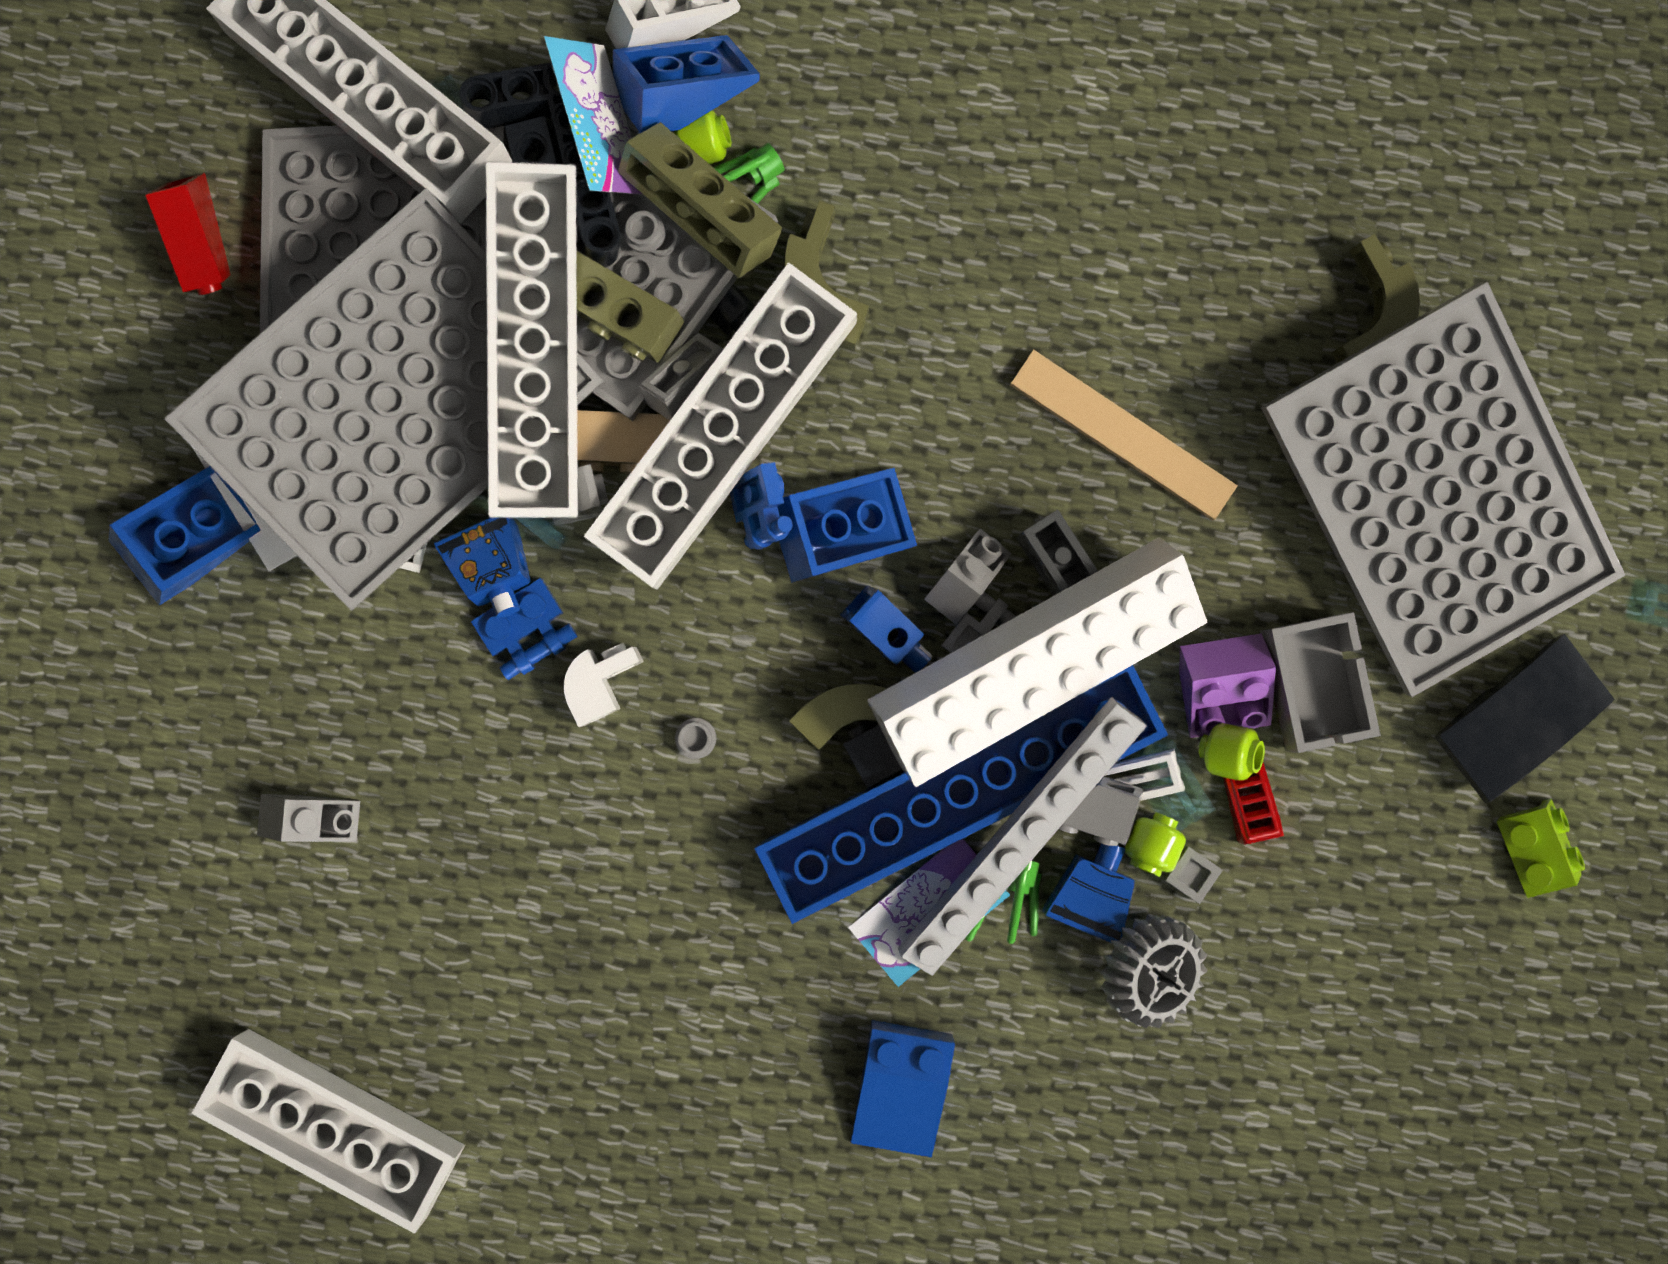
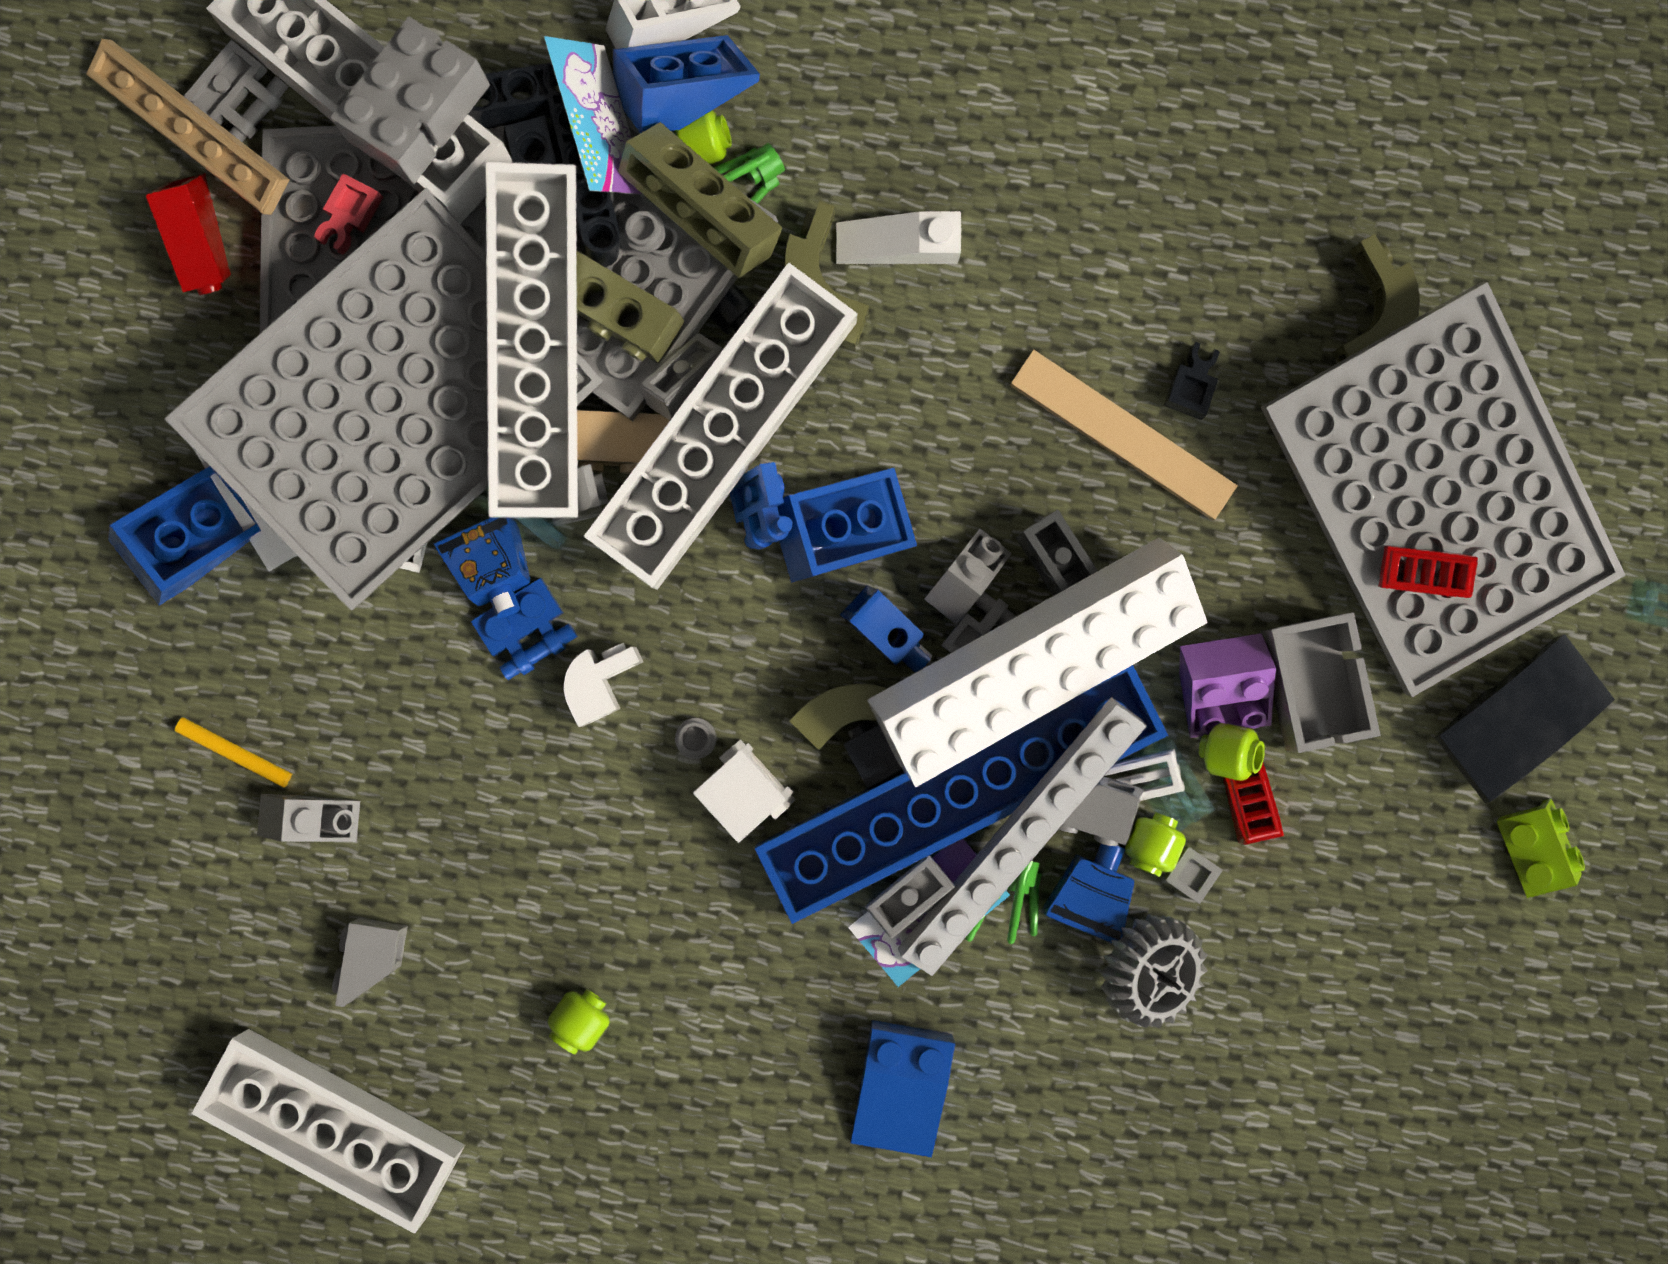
(187, 127): none -> tan tile
(228, 83): none -> light grey plate
(233, 752): none -> yellow bar
(350, 207): none -> coral plate
(370, 954): none -> light grey slope
(408, 86): none -> light grey piece
(578, 1021): none -> lime head
(743, 792): none -> white plate
(900, 239): none -> white slope
(909, 896): none -> light grey slope
(1191, 386): none -> black plate
(1455, 575): none -> red slope

